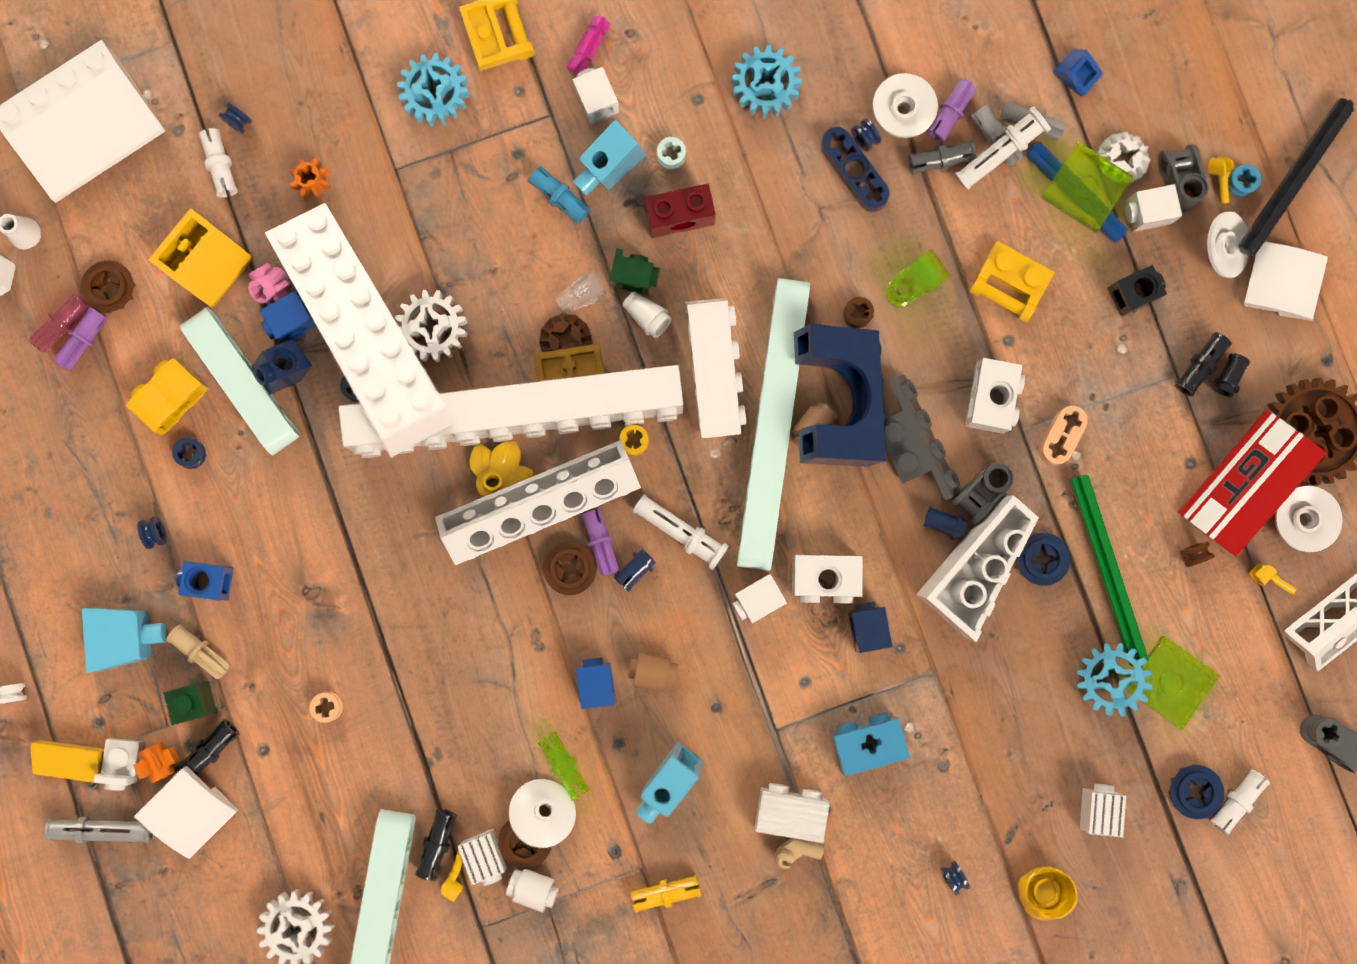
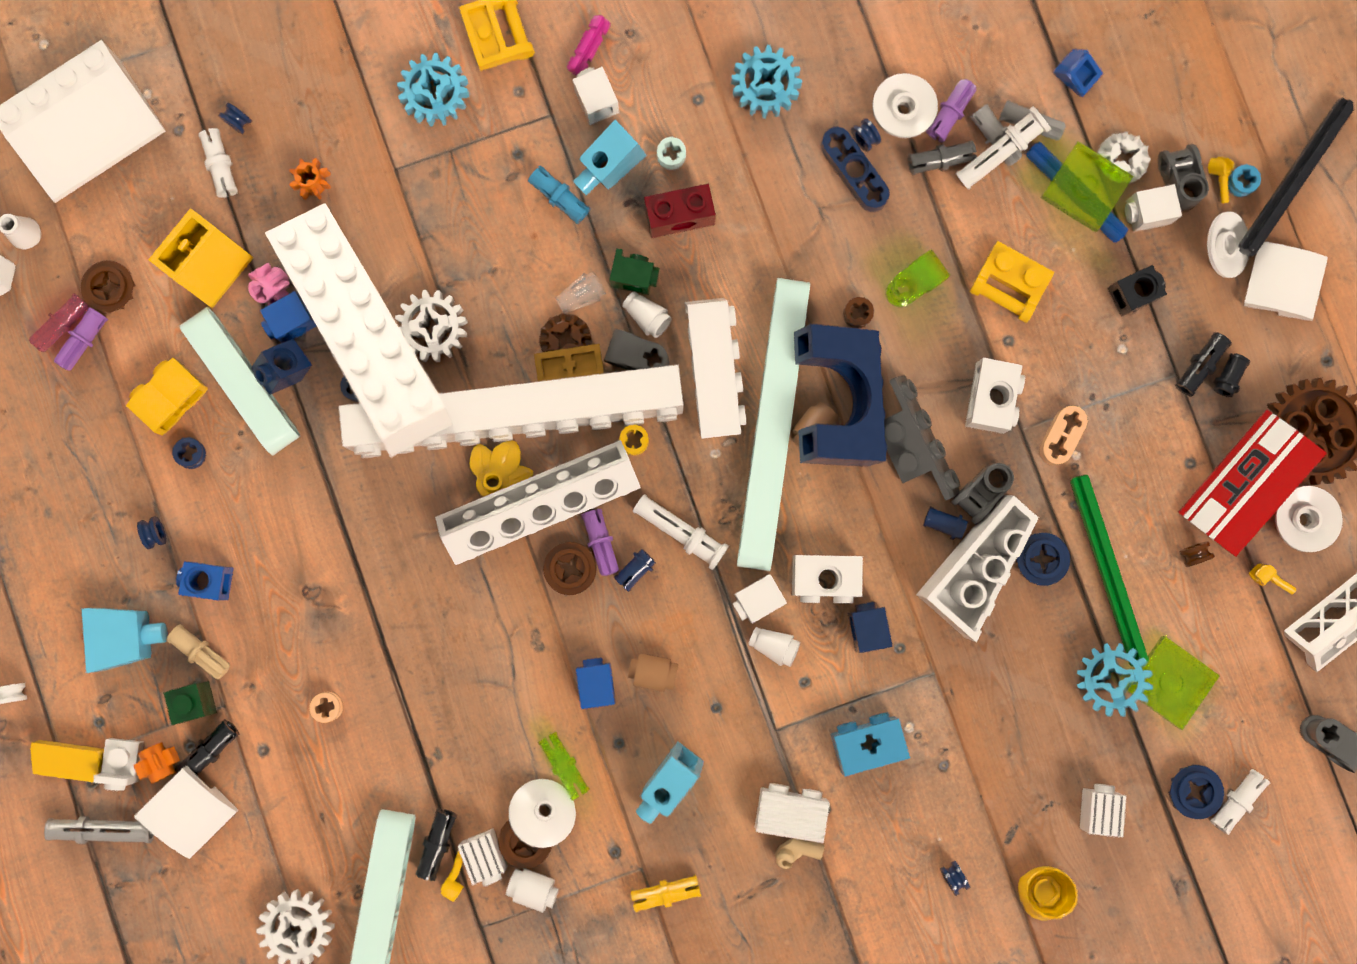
(631, 351): none -> dark grey piece
(775, 645): none -> white cone

